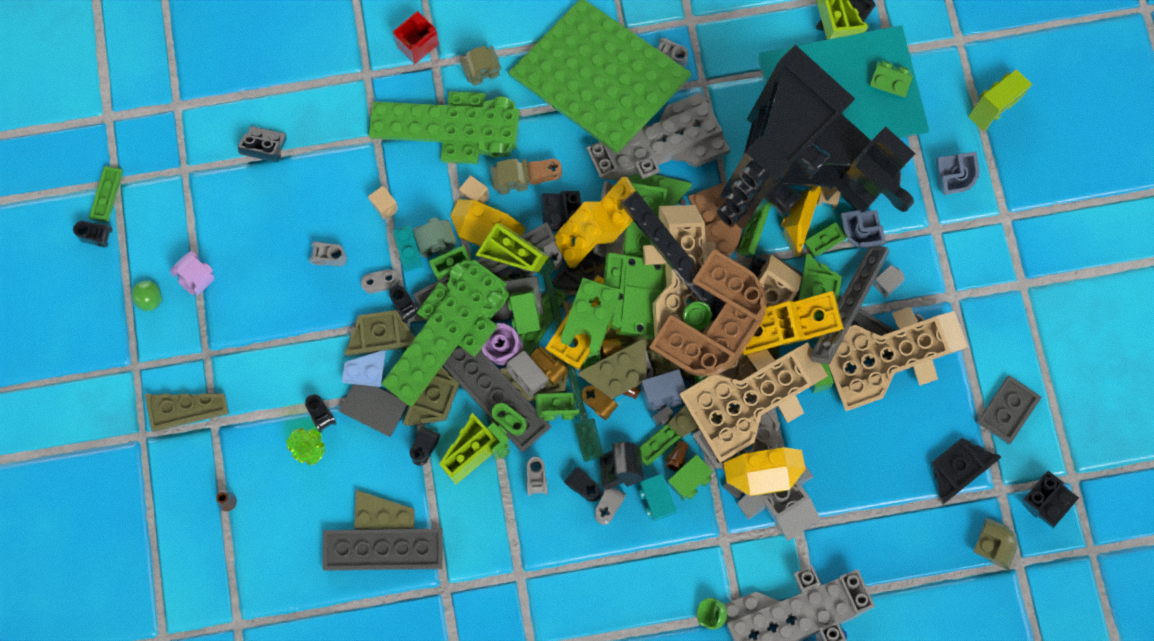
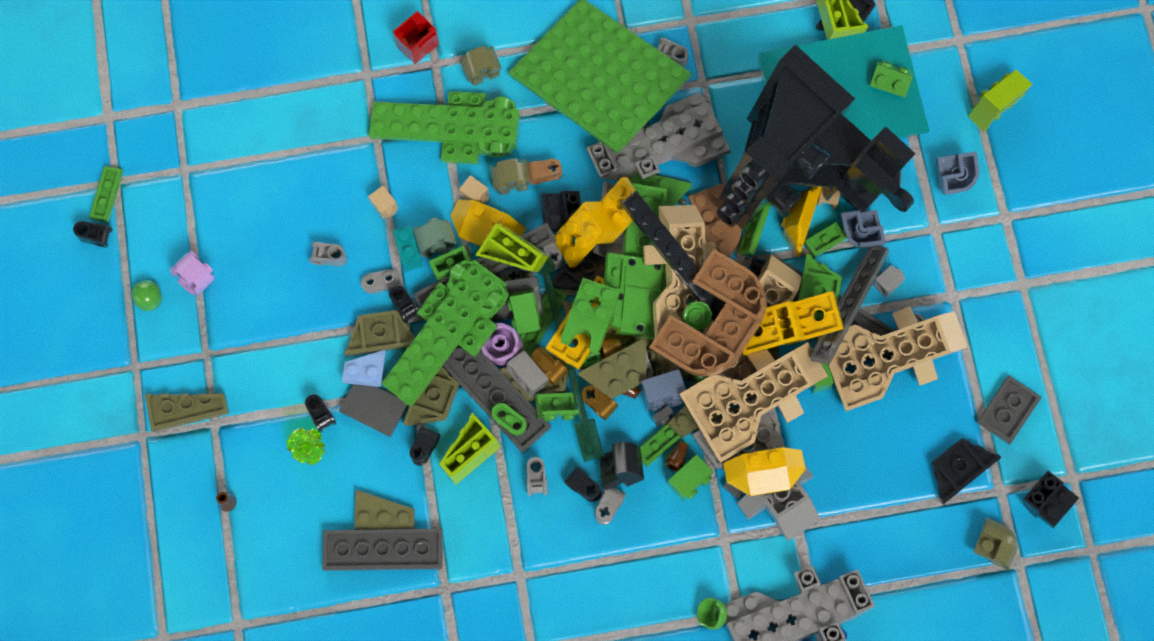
(262, 144): black brick -> none
(502, 449): bright green bracket -> none
(657, 498): teal brick -> none

